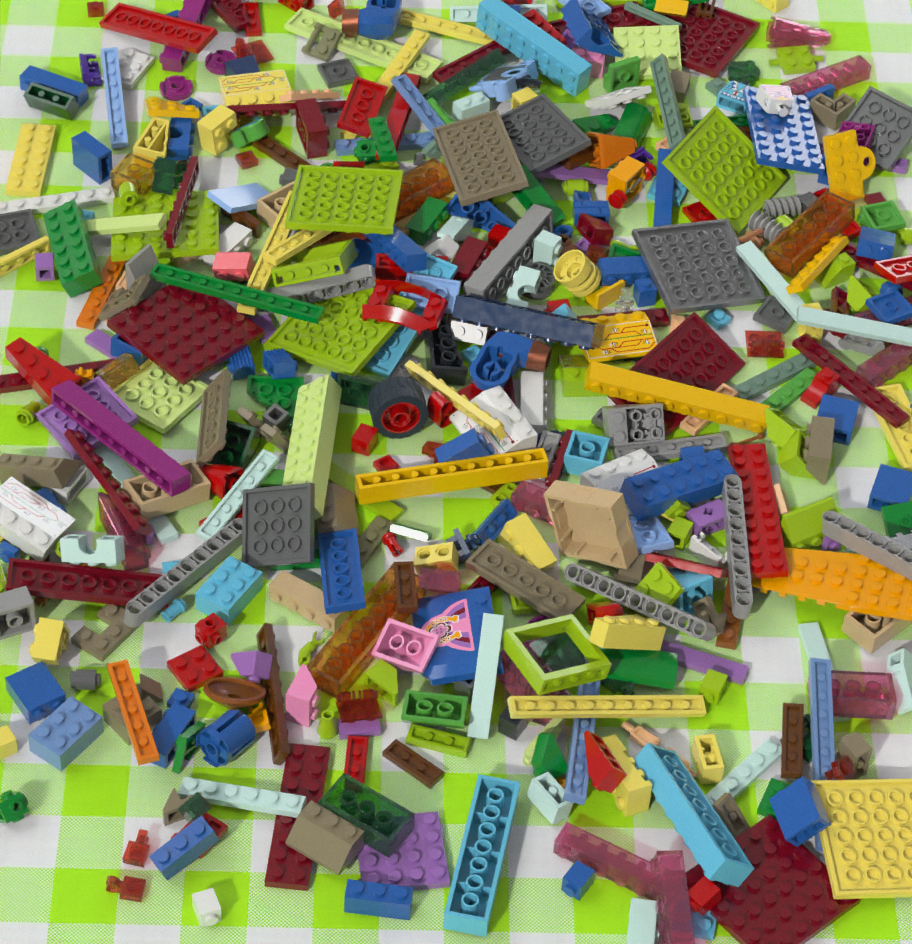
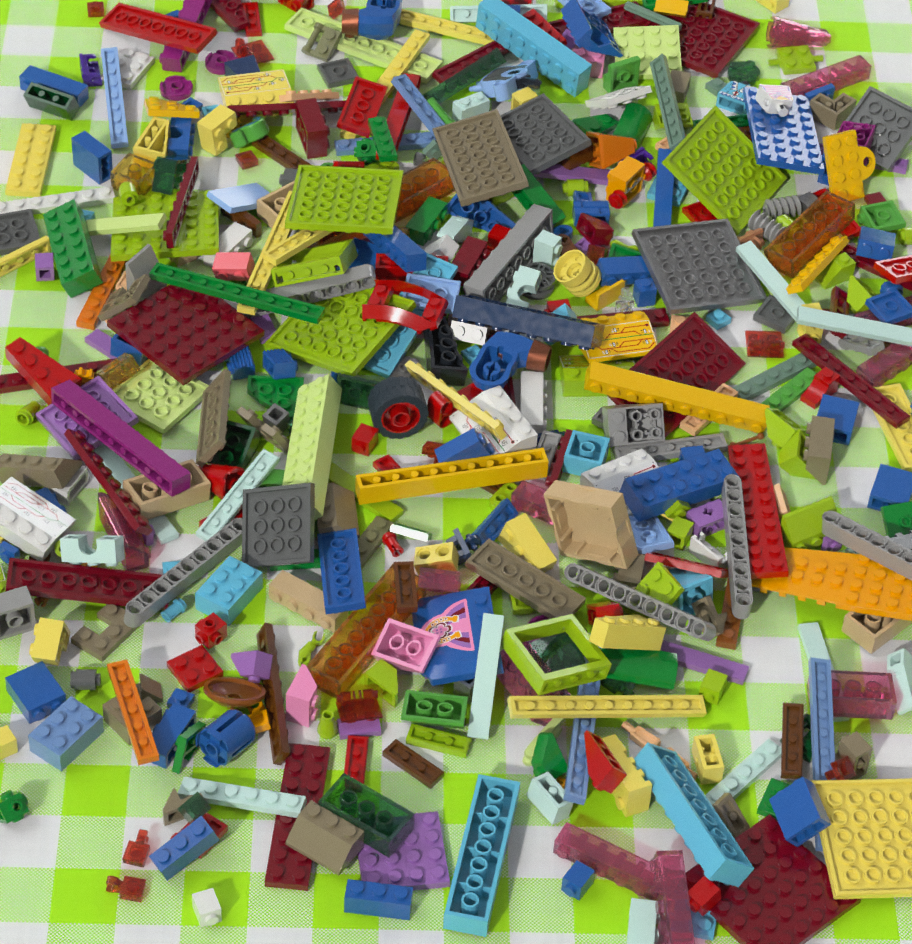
(511, 727): black brick -> none

